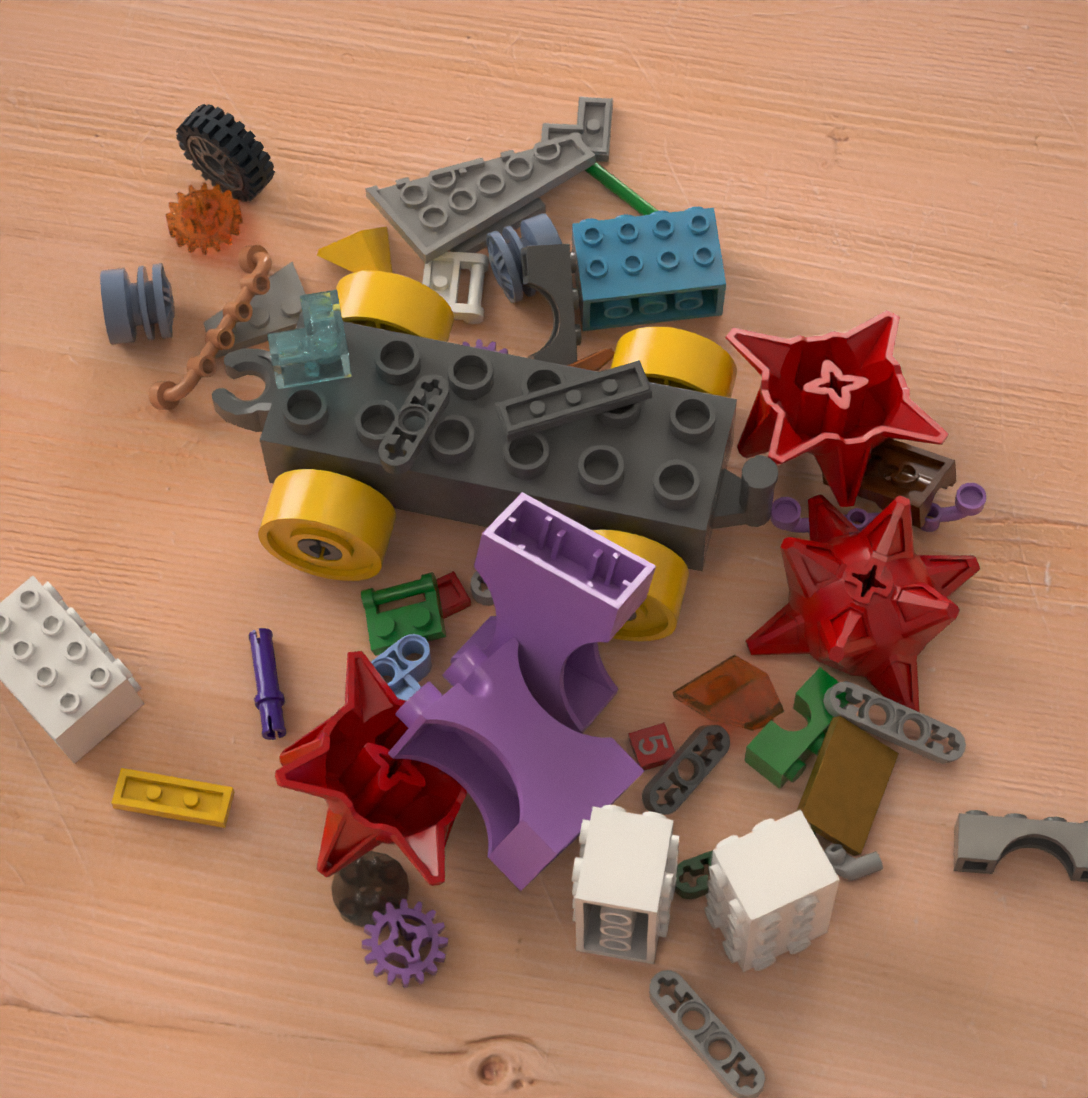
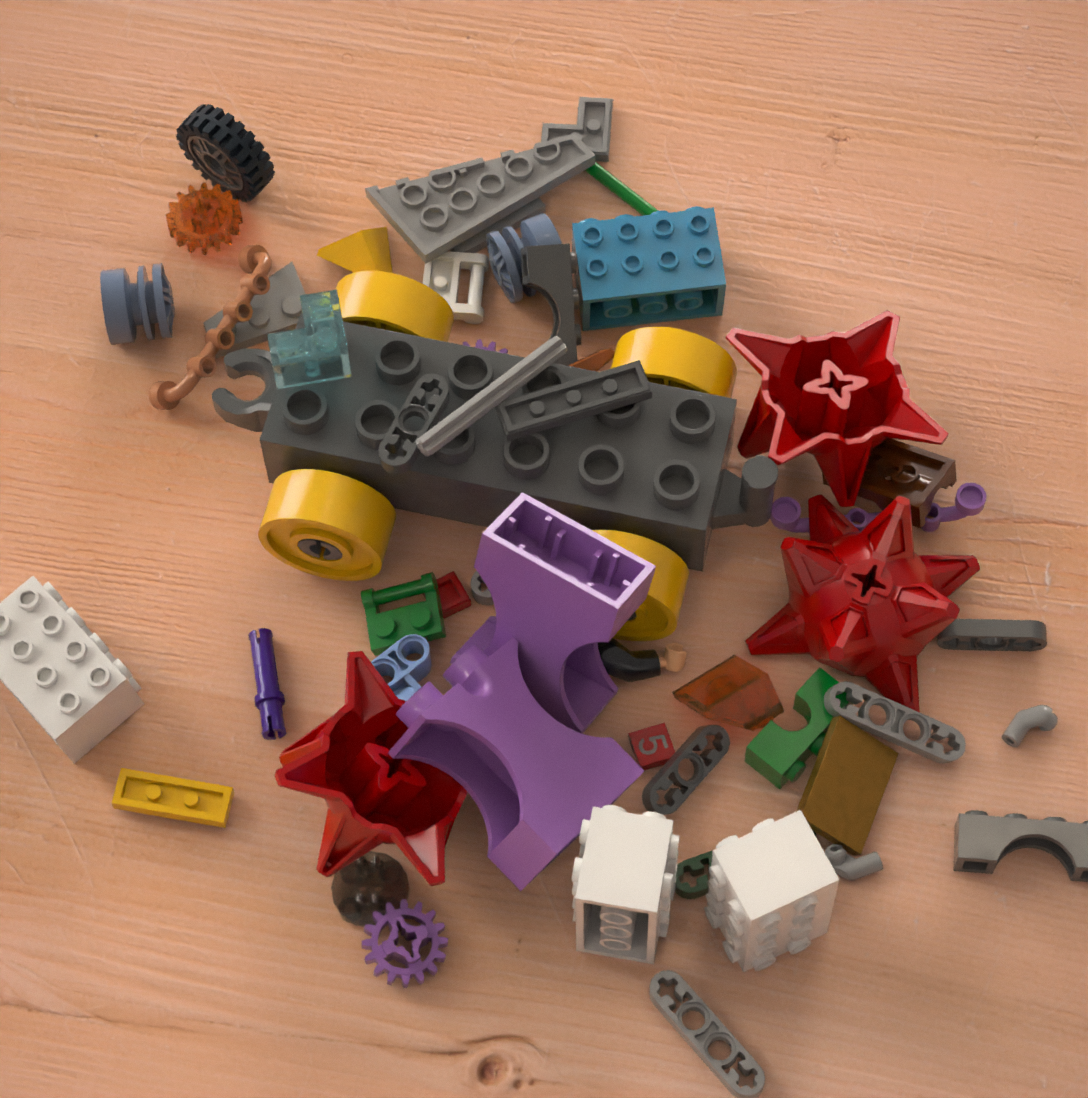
(491, 396): none -> light grey axle
(640, 664): none -> black arm
(993, 635): none -> dark grey beam
(1027, 719): none -> light grey arm

